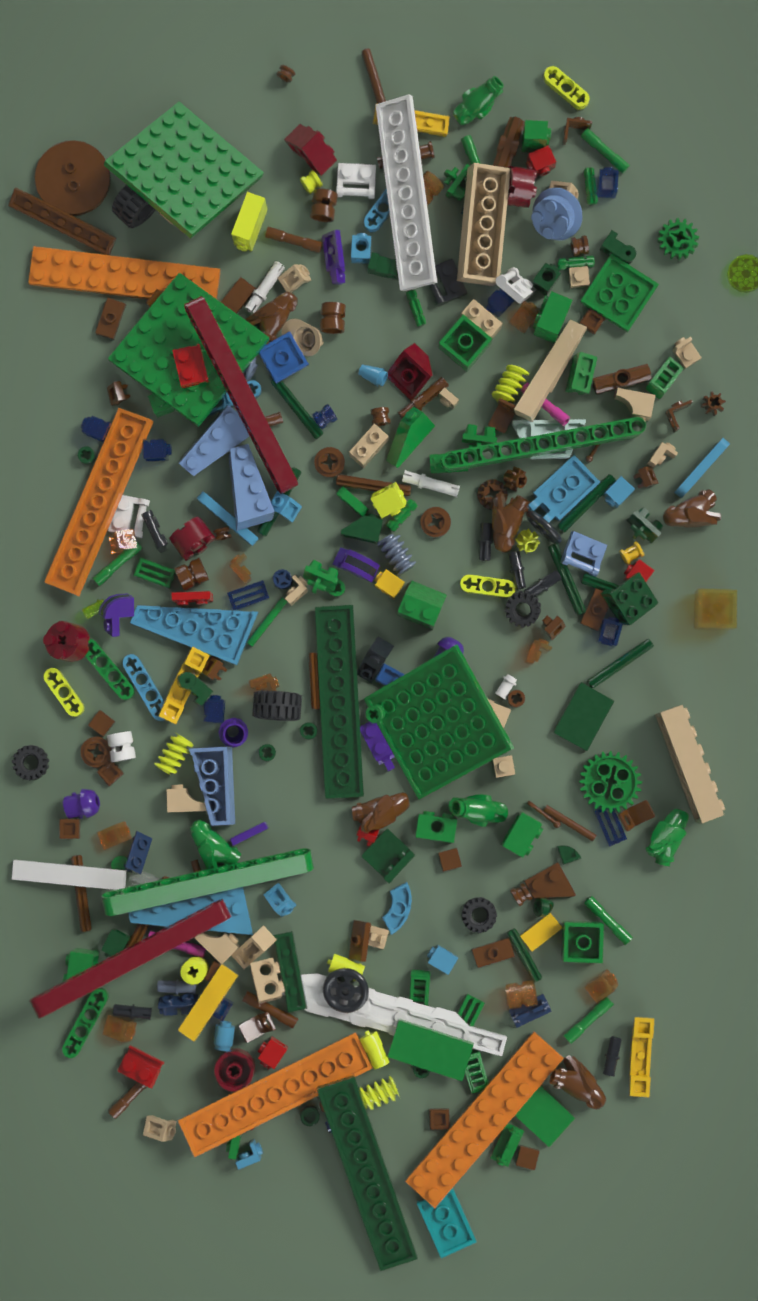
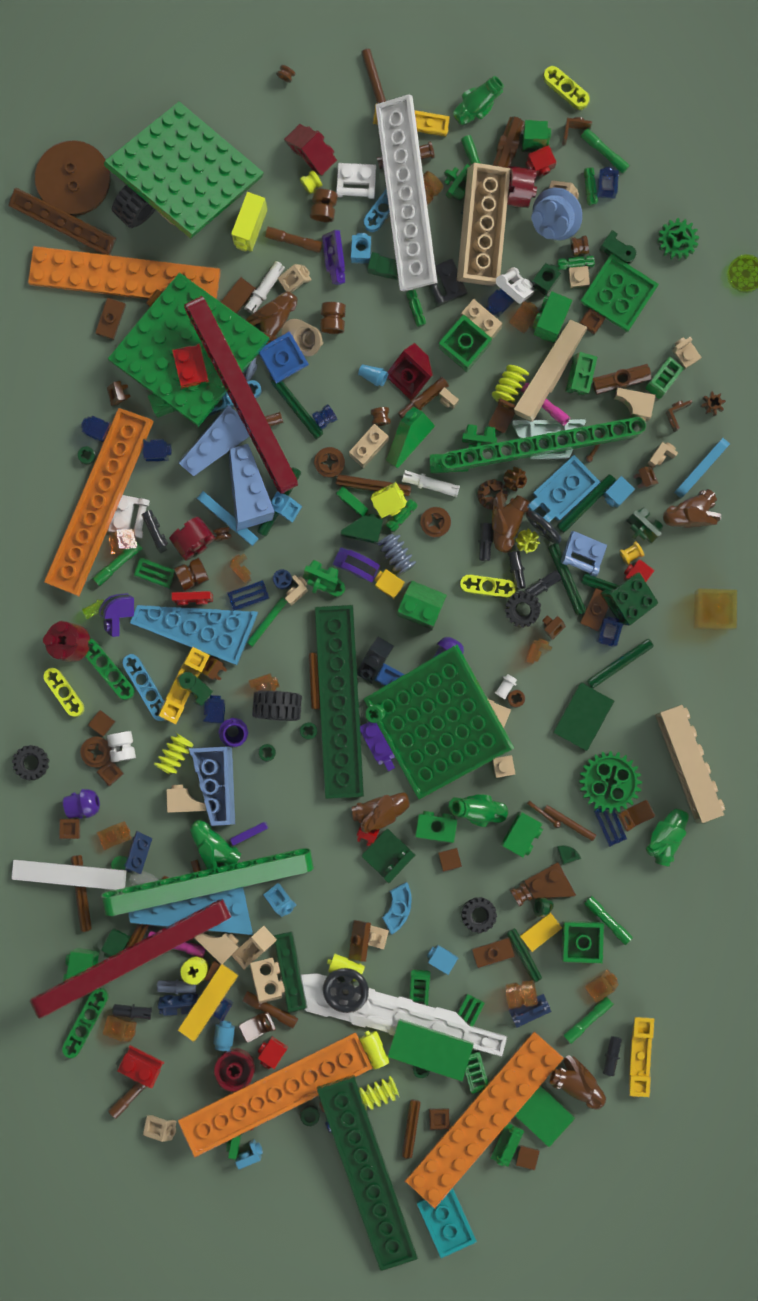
(411, 1128): none -> reddish brown axle

